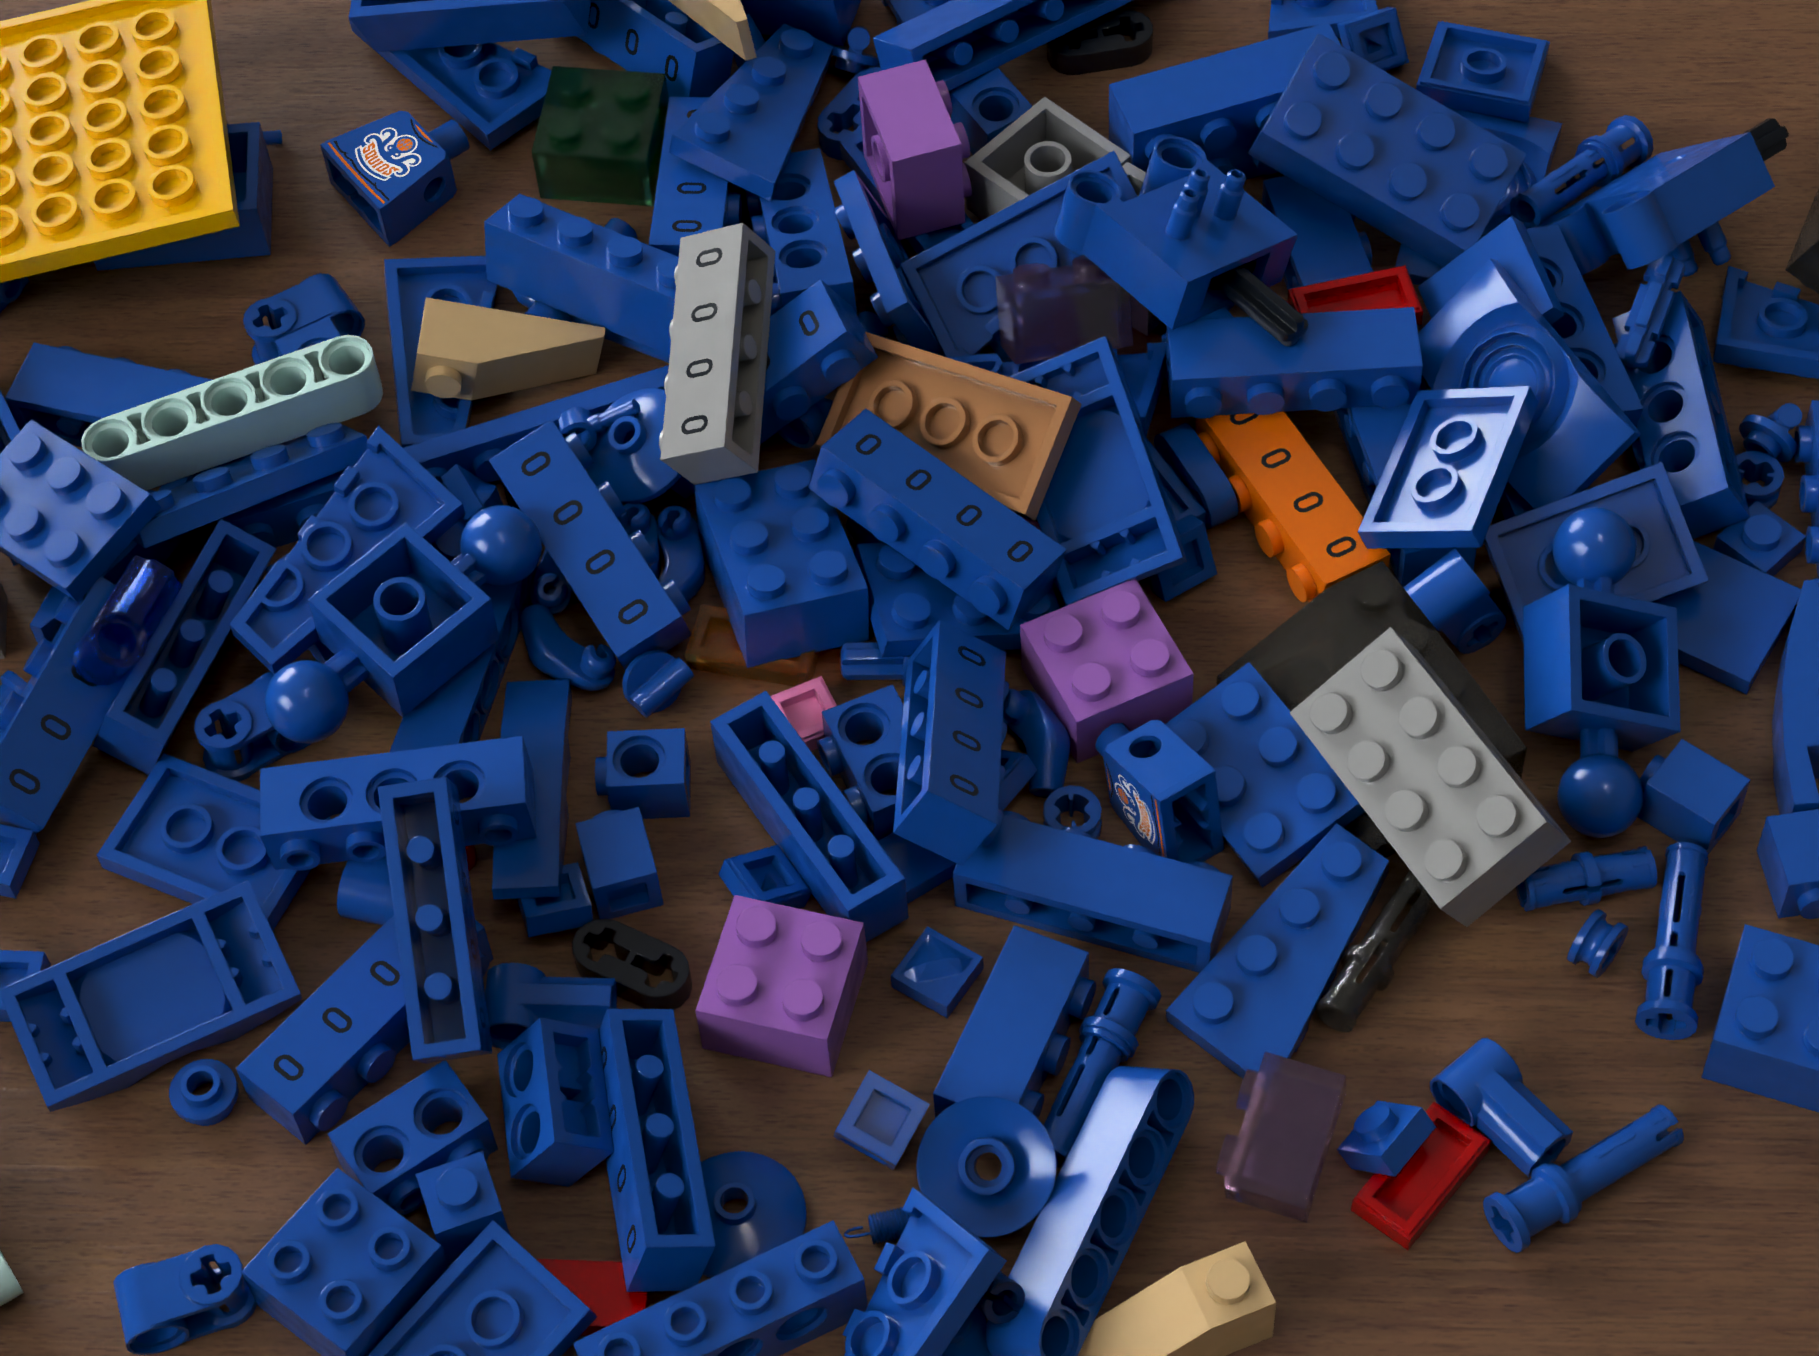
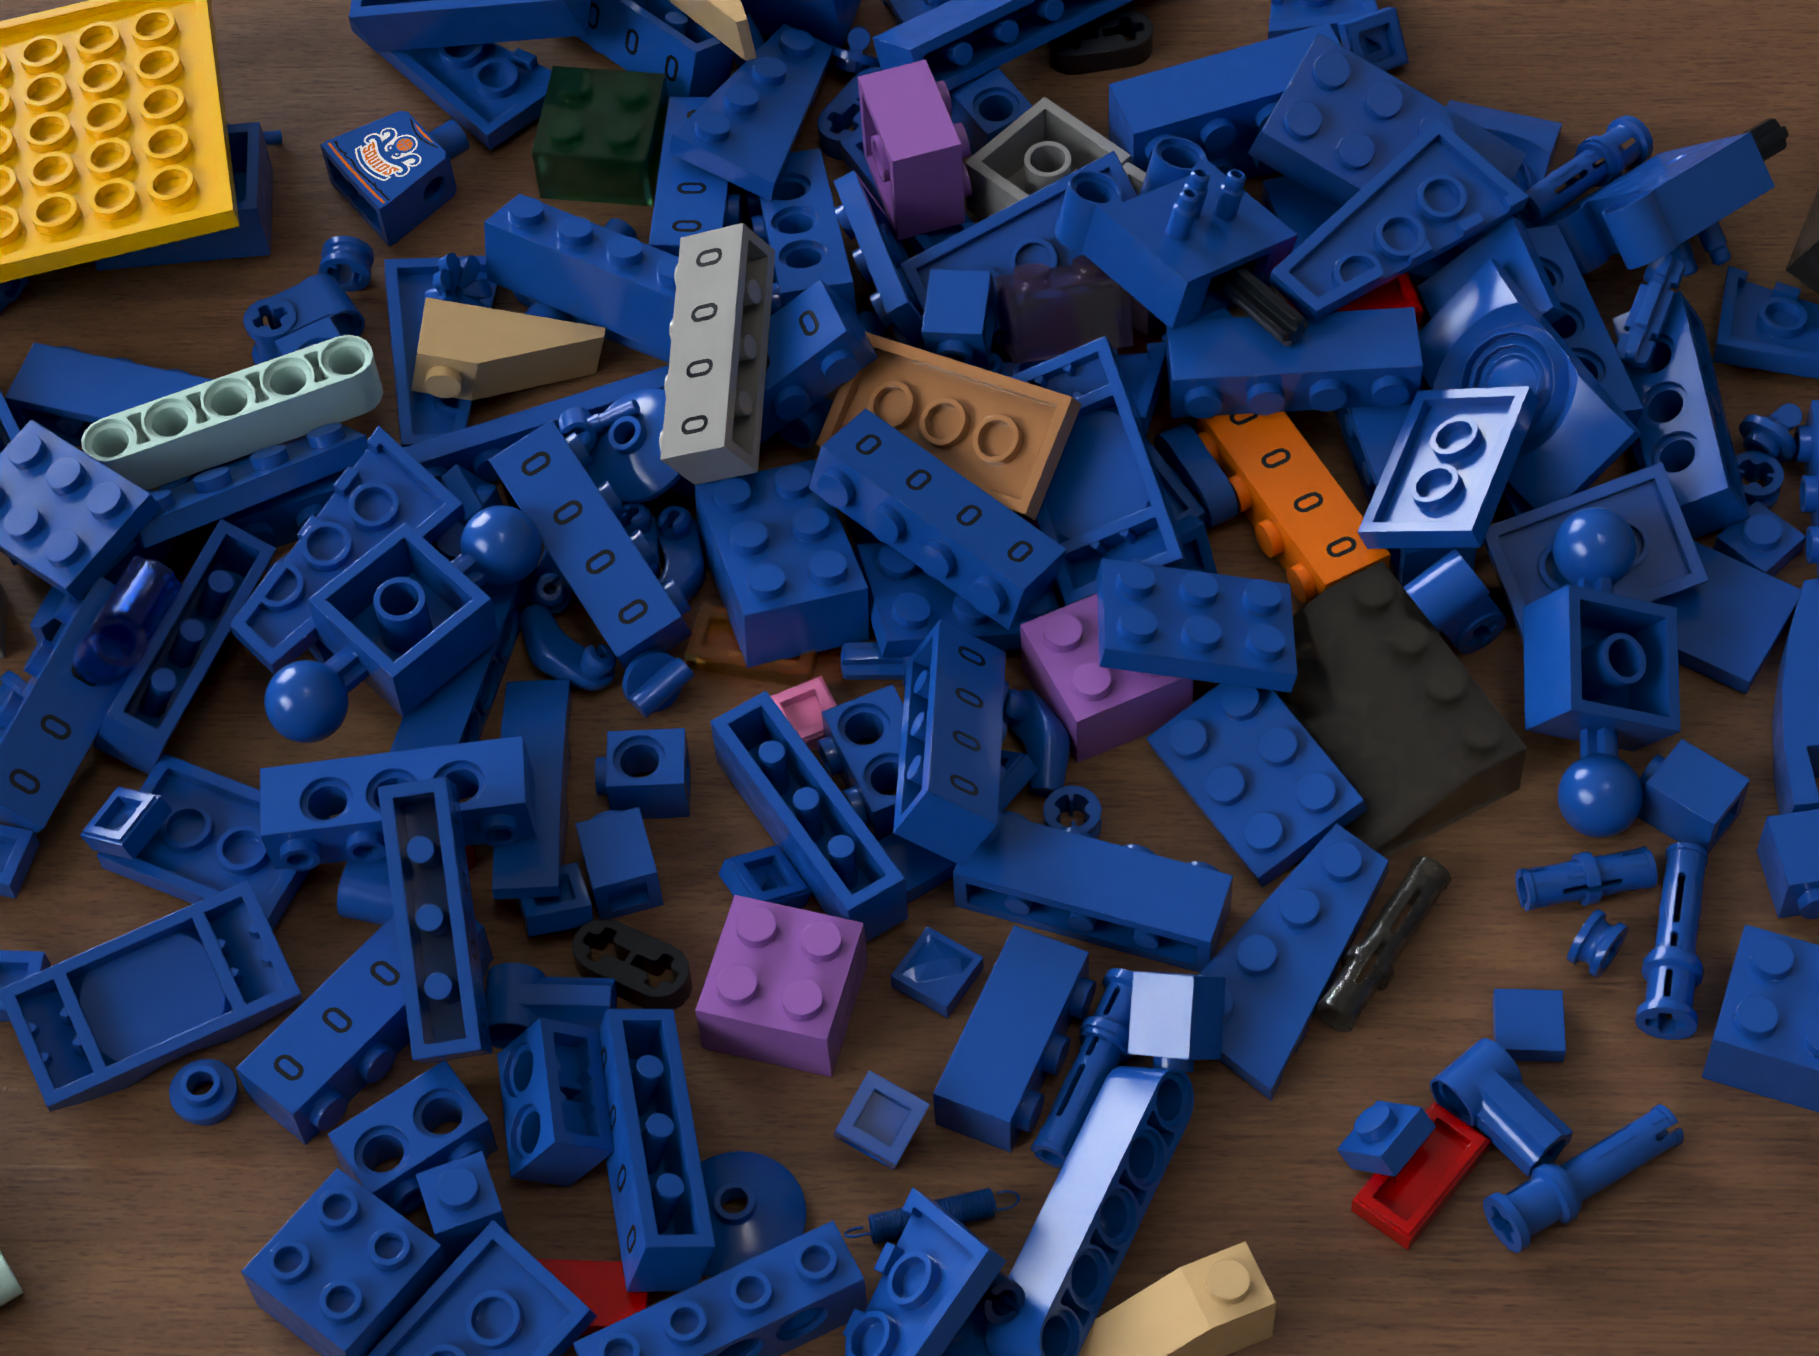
(126, 822): none -> blue tile
(180, 1299): blue piece -> none
(243, 728): blue piece -> none
(347, 261): none -> blue bush
(457, 281): none -> blue plant
(950, 1157): blue dish -> none
(960, 315): none -> blue brick
(1162, 791): blue torso -> none
(1176, 1018): none -> brick
(1196, 625): none -> blue plate
(1282, 1136): clear purple brick -> none
(1404, 216): none -> blue wing
(1429, 778): light grey brick -> none
(1483, 70): blue tile -> none
(1529, 1024): none -> blue tile

